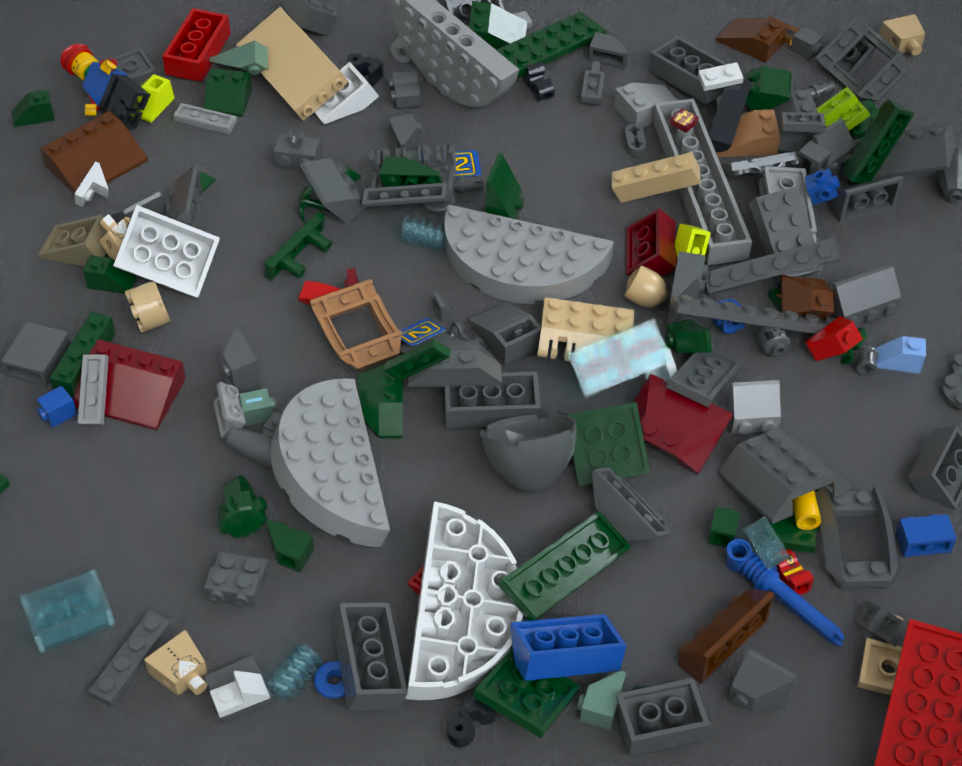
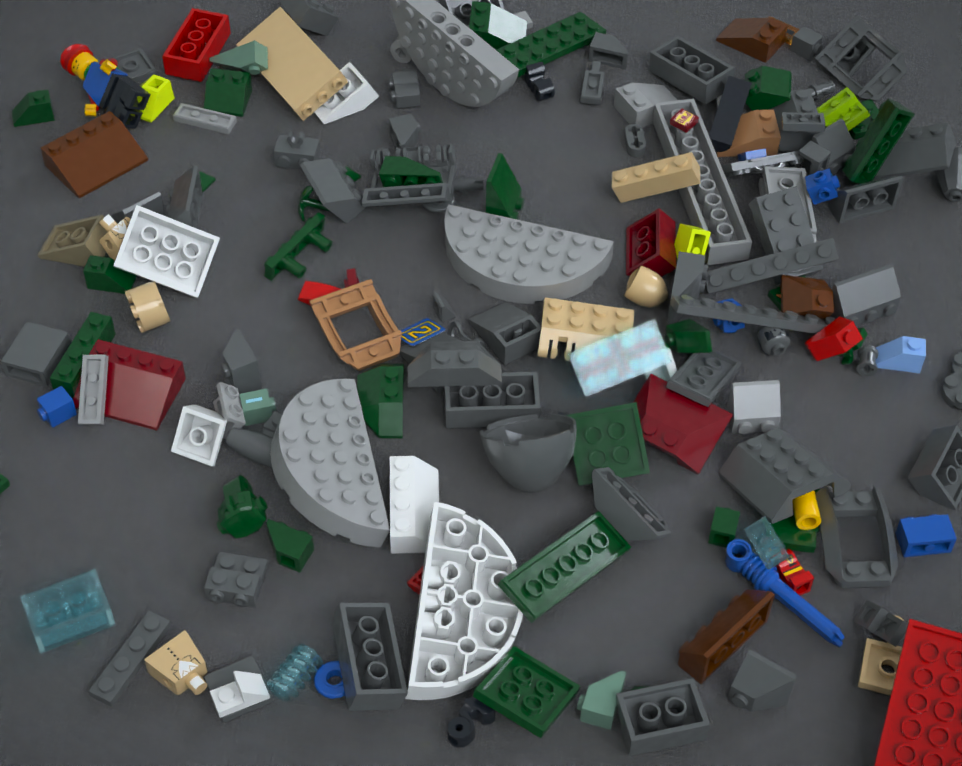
(92, 183): white slope -> none
(199, 434): none -> white slope
(367, 66): black leg -> none
(412, 496): none -> white slope
(417, 360): dark green plate -> none
(423, 234): clear light blue piece -> none
(467, 163): sticker -> none
(566, 647): blue slope -> none
(720, 76): white plate -> none
(752, 154): none -> tile
(904, 34): tan torso -> none

